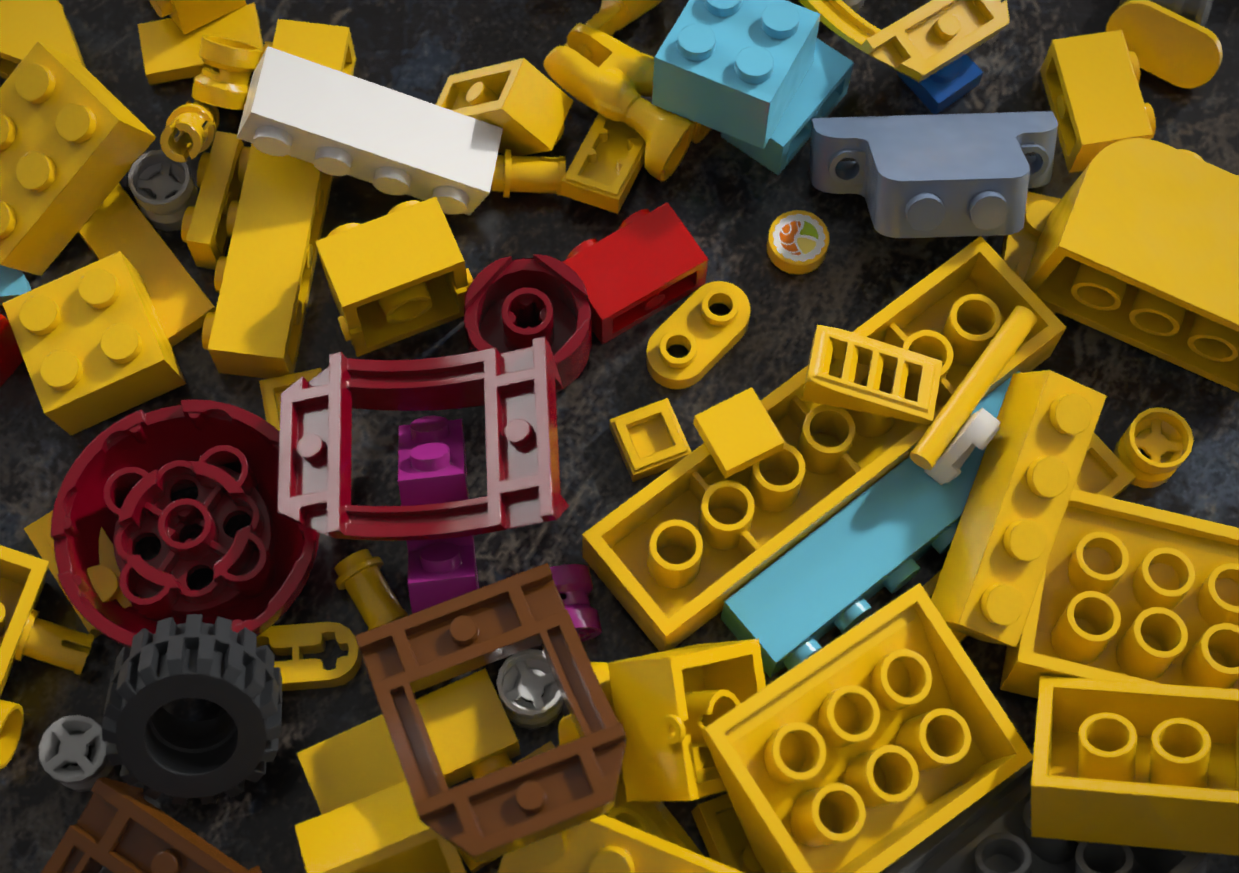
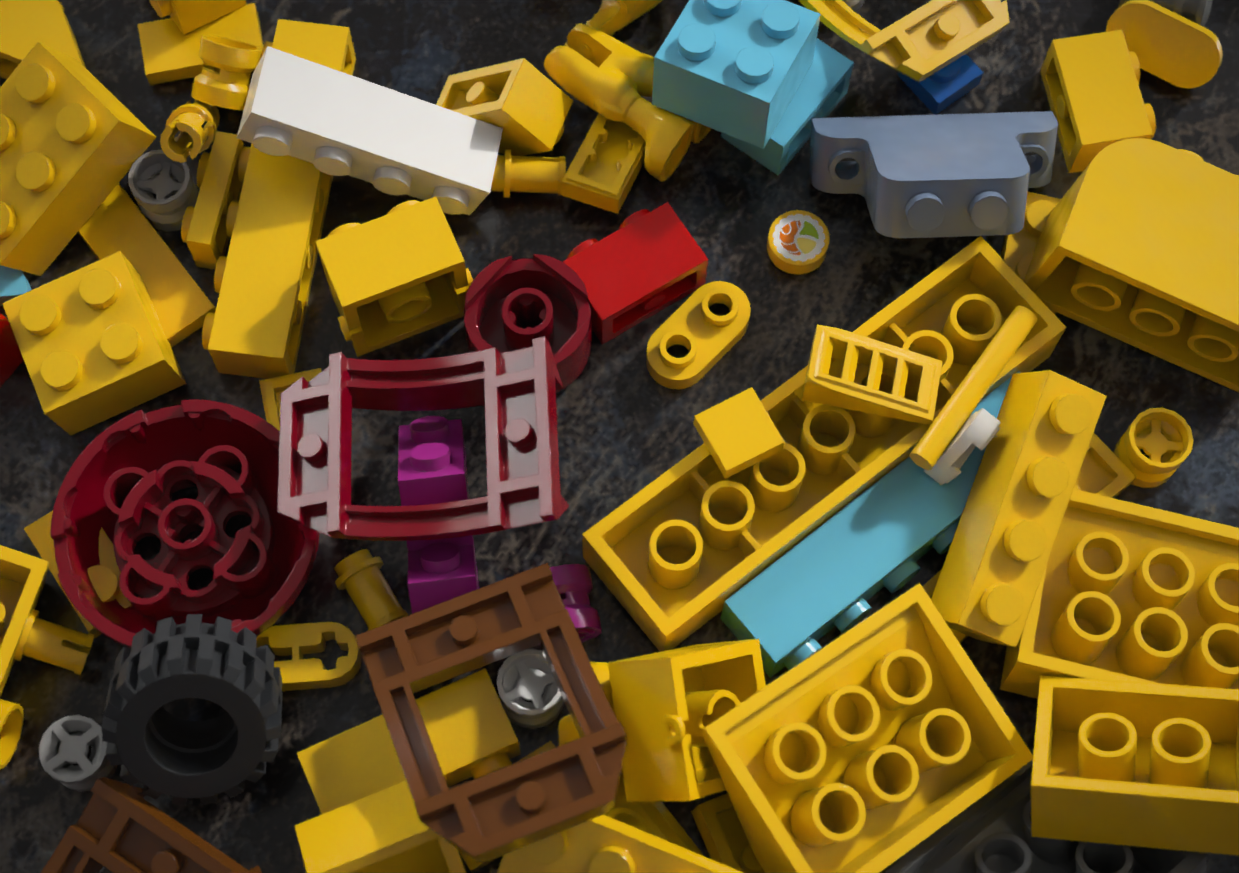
(649, 439): yellow tile -> none

